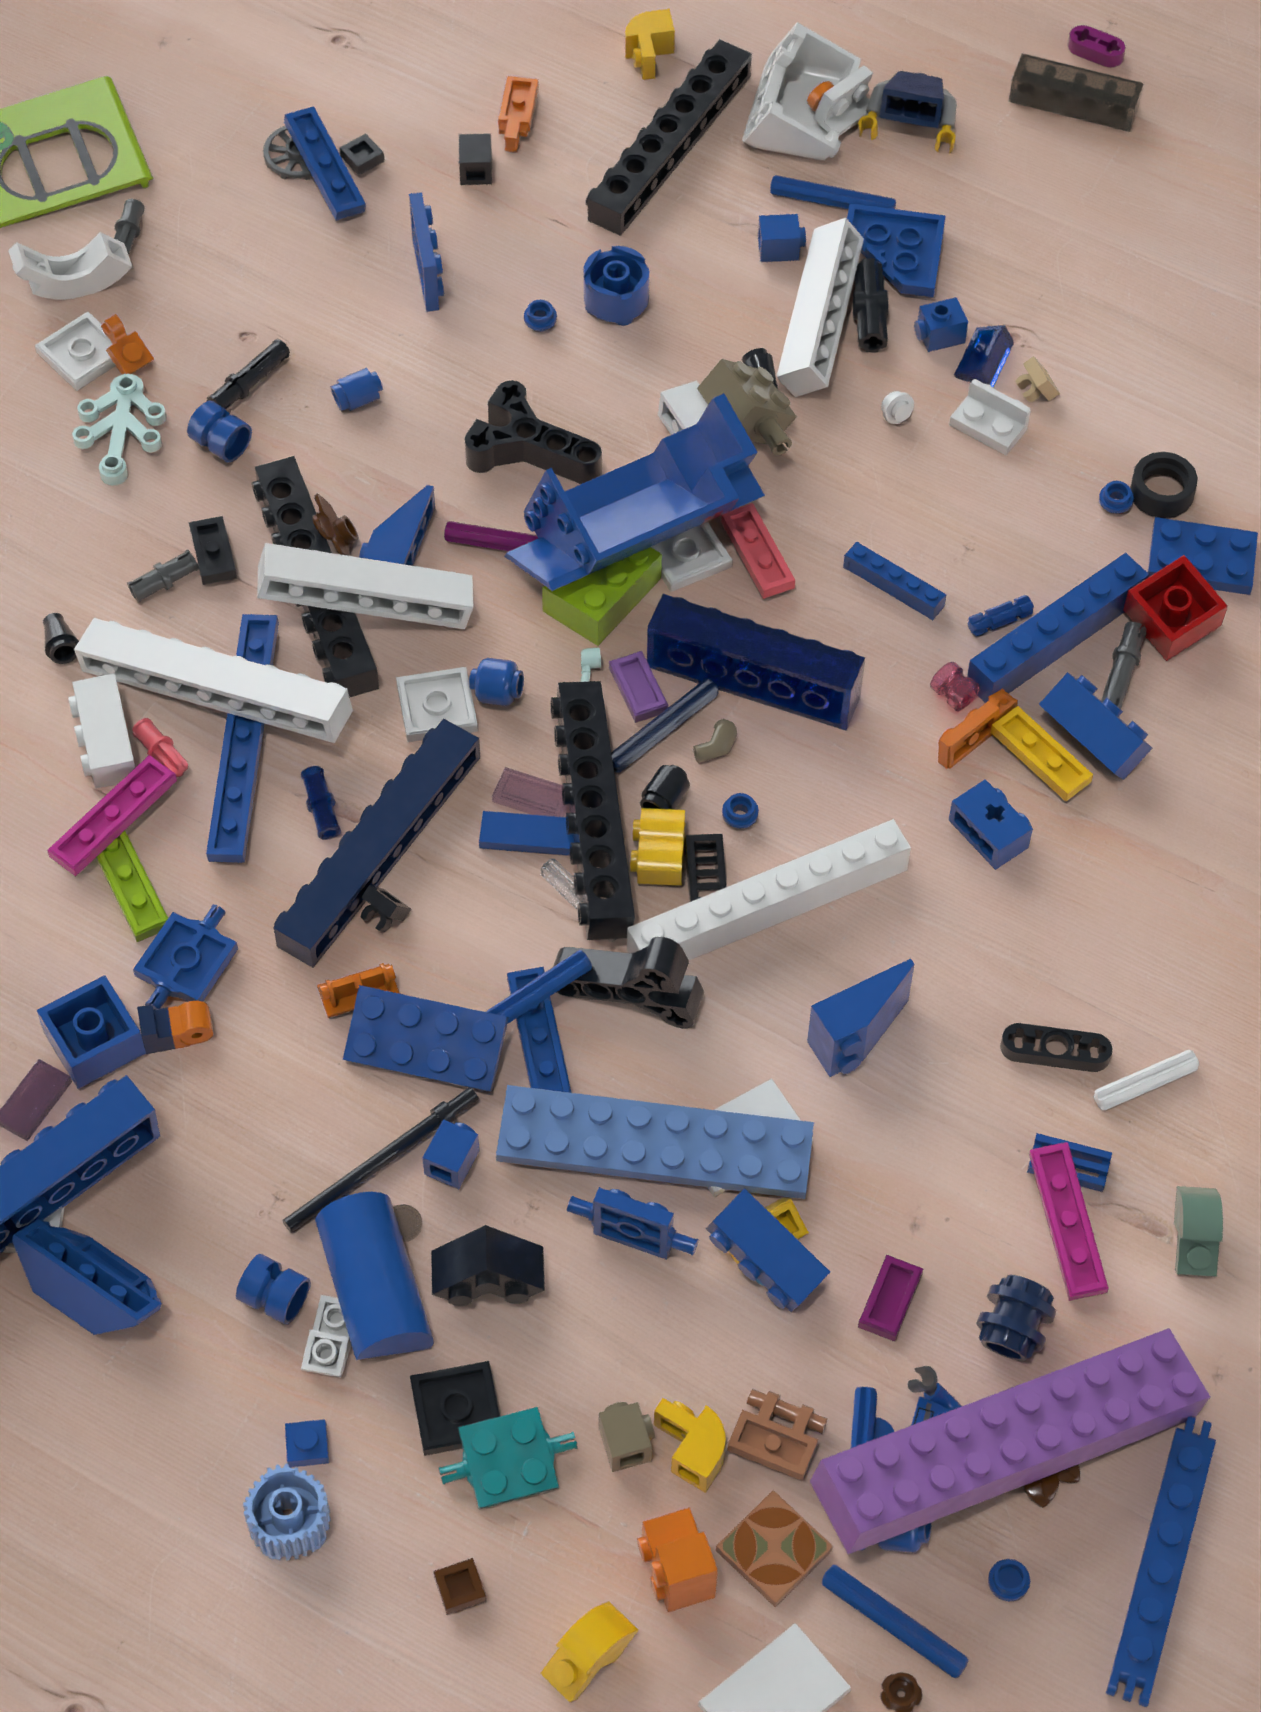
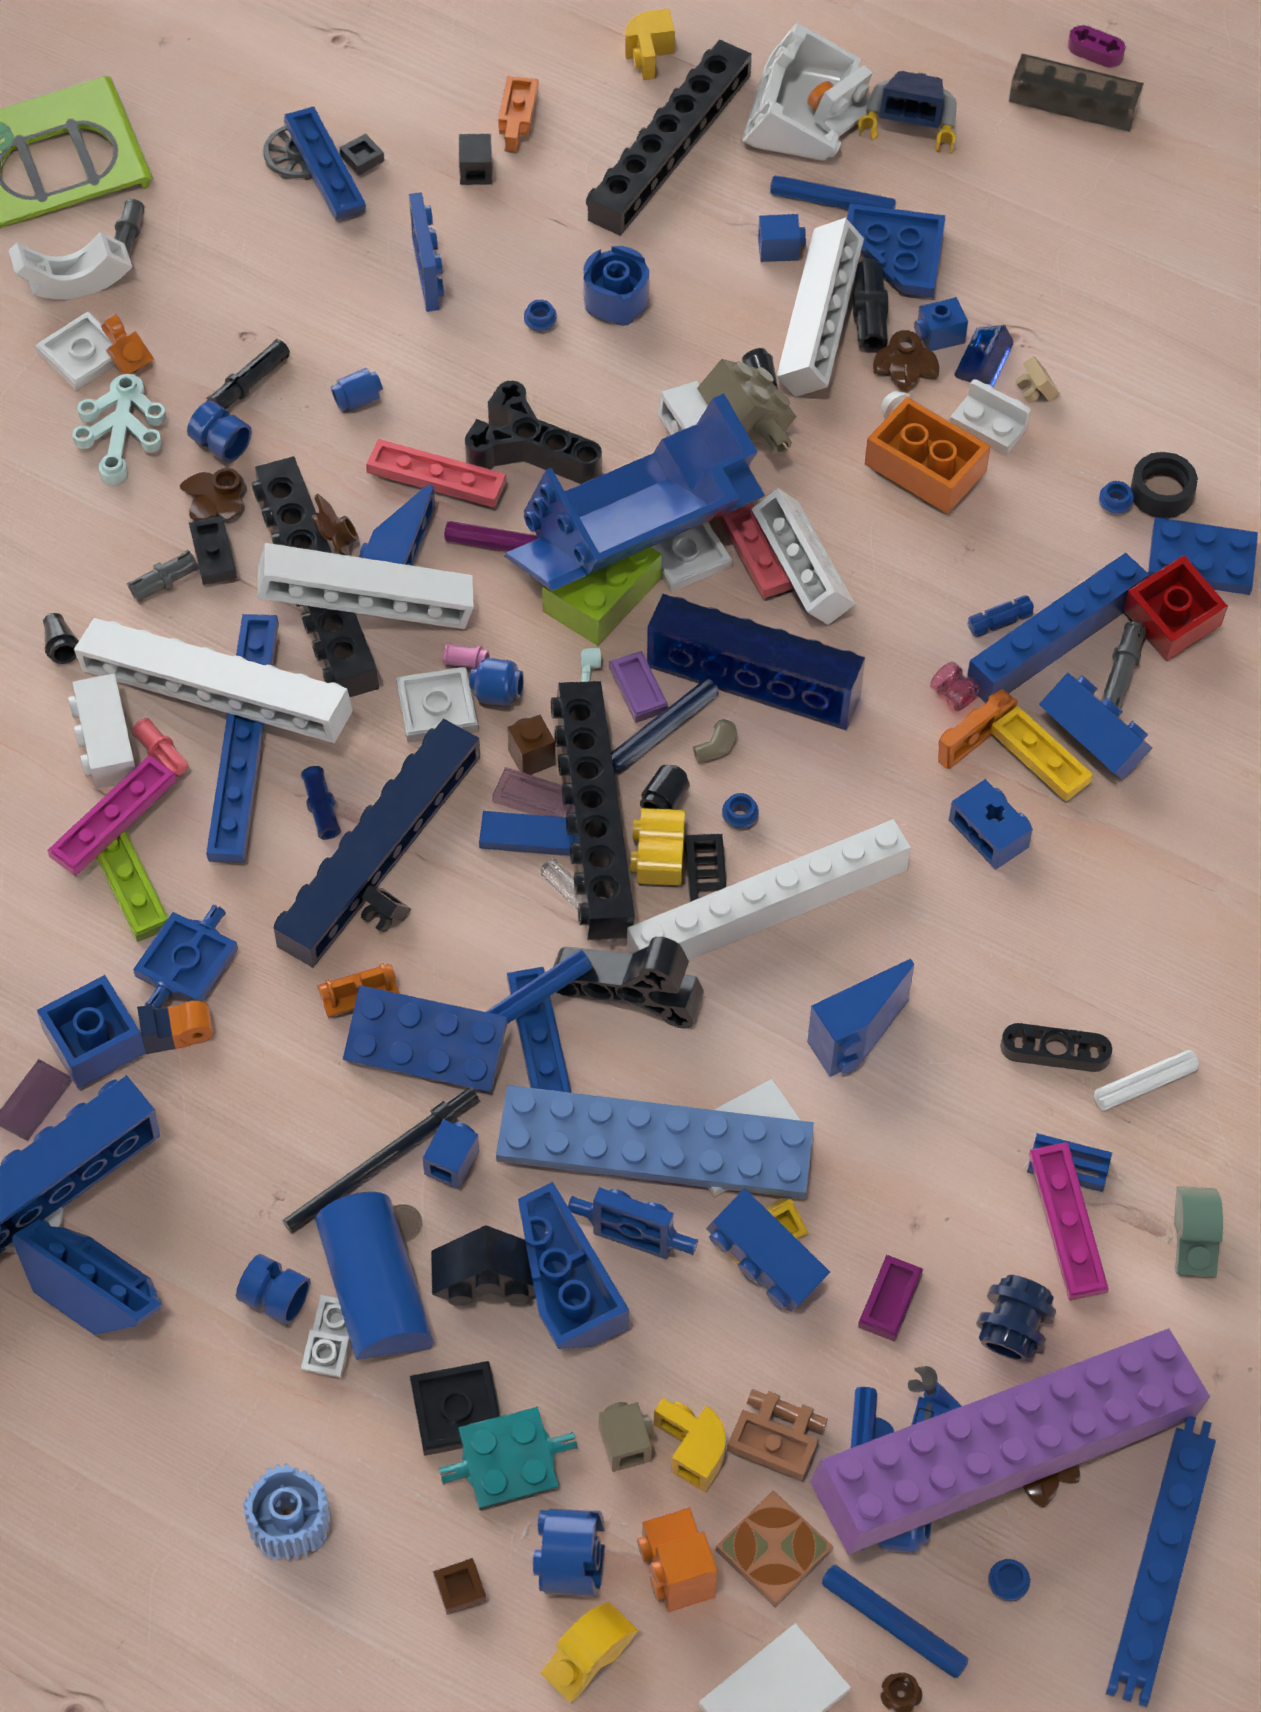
(212, 496): none -> reddish brown plate
(306, 1443): blue plate -> none
(443, 473): none -> coral plate
(464, 656): none -> bright pink pin
(531, 745): none -> reddish brown brick
(568, 1278): none -> blue wedge
(570, 1552): none -> blue brick
(803, 556): none -> white brick
(894, 580): blue piece -> none
(906, 364): none -> reddish brown plate
(927, 455): none -> orange brick

